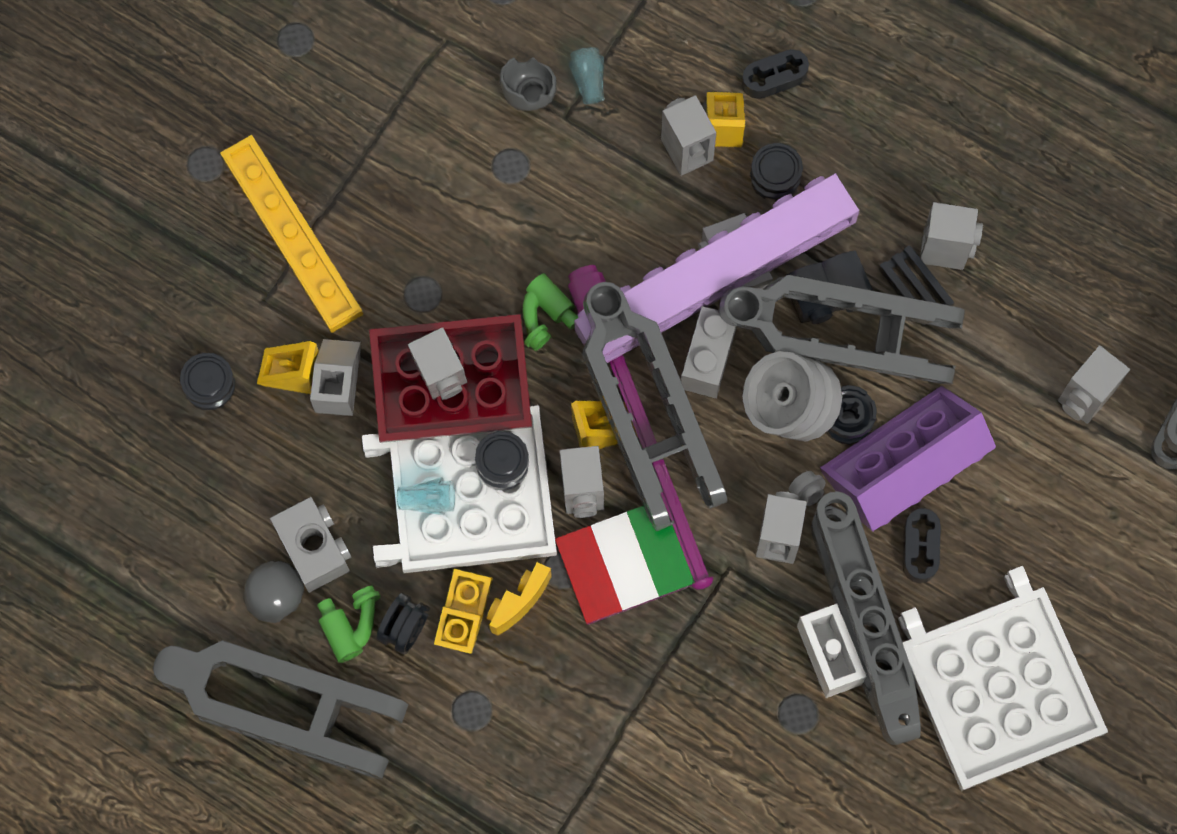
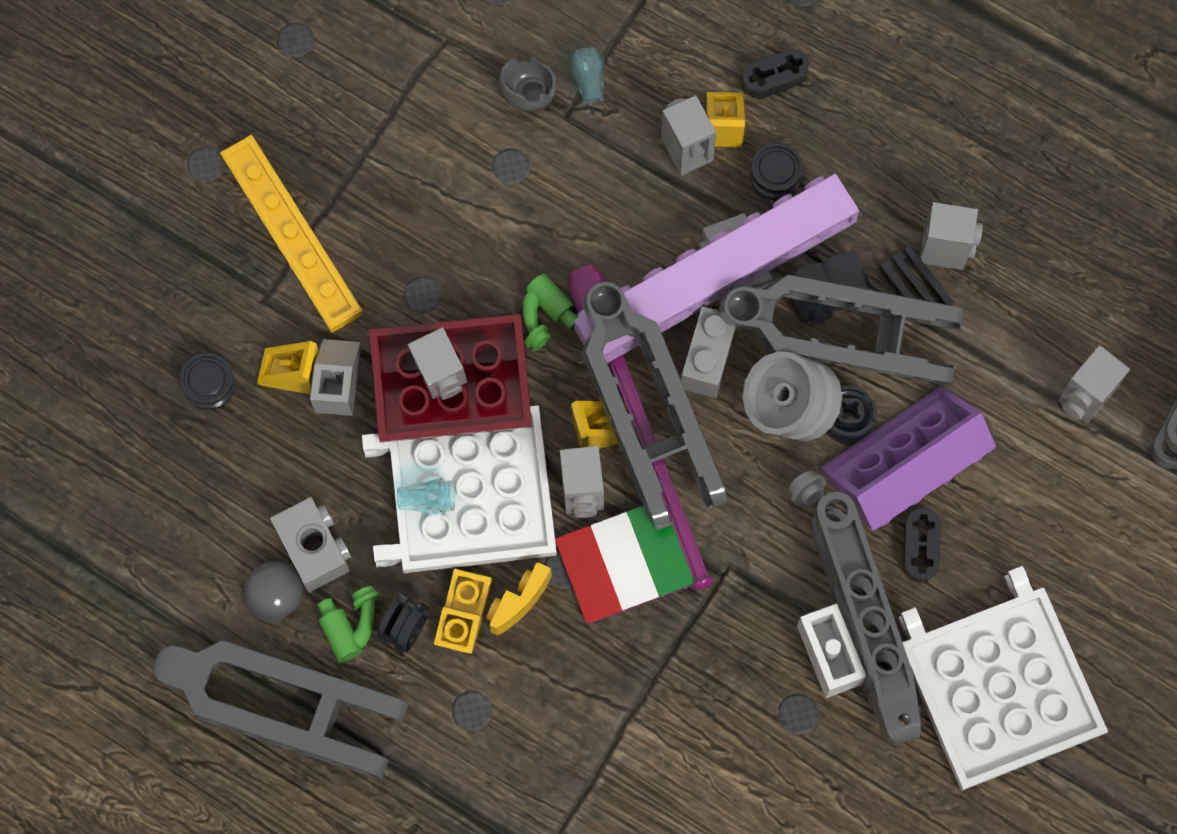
(502, 460): black wheel -> none
(781, 527): light grey brick -> none

